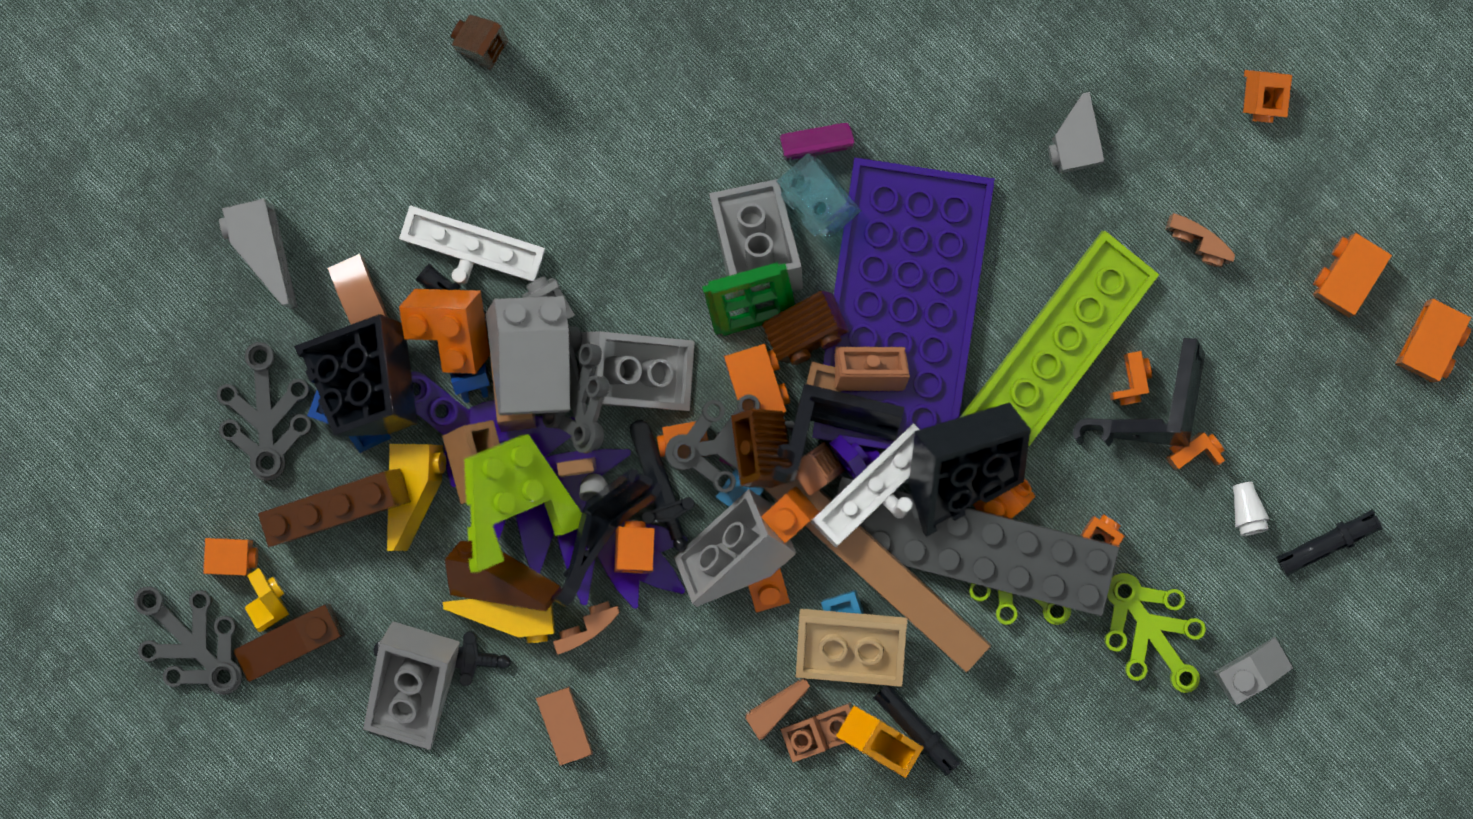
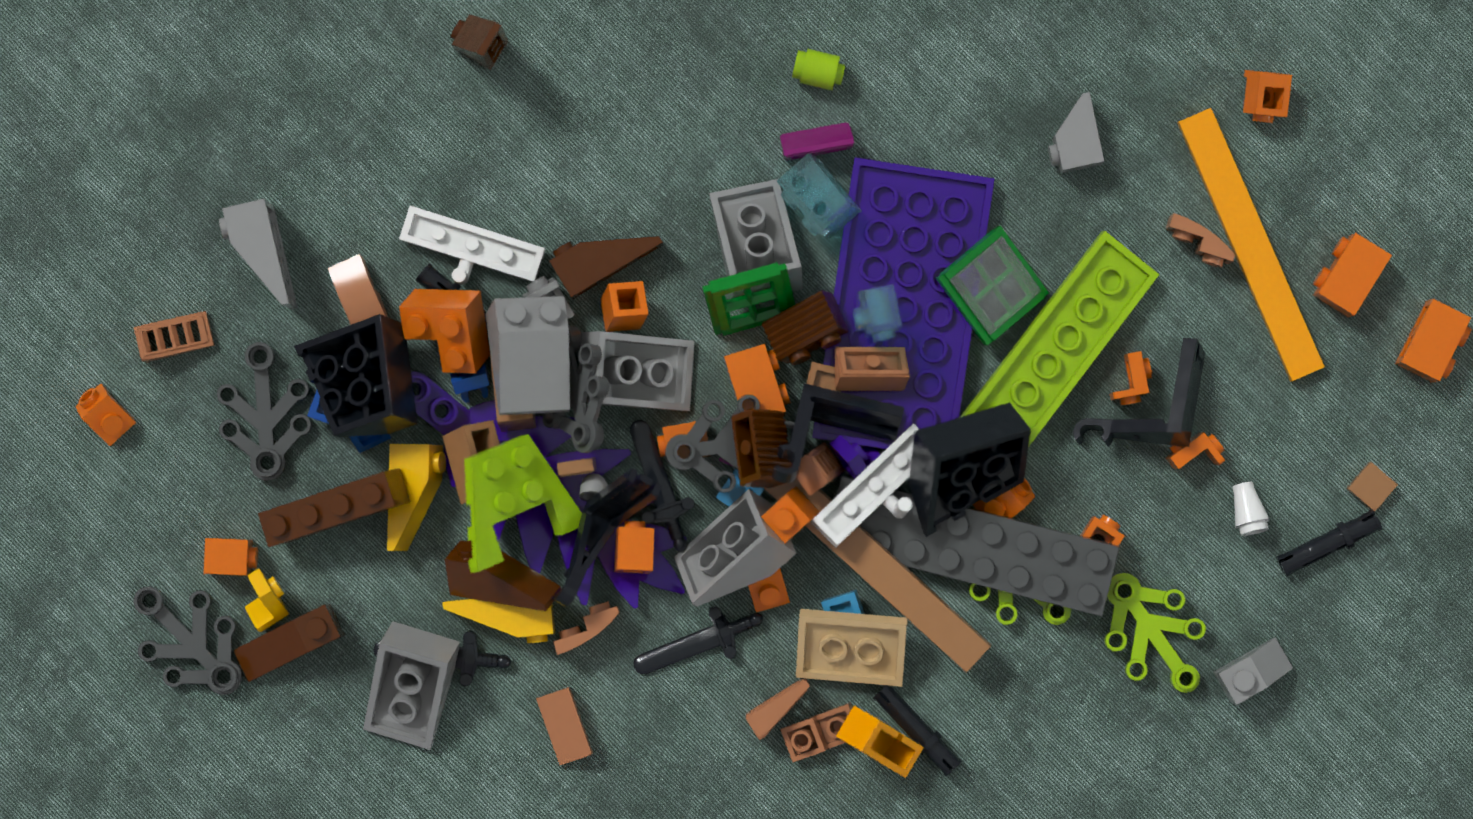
(104, 414): none -> orange bracket
(143, 342): none -> nougat slope
(595, 261): none -> reddish brown slope
(624, 306): none -> orange brick
(718, 634): none -> black sword
(818, 69): none -> lime brick
(877, 313): none -> clear light blue brick
(992, 285): none -> clear piece
(1250, 244): none -> light orange tile
(1371, 486): none -> medium nougat tile

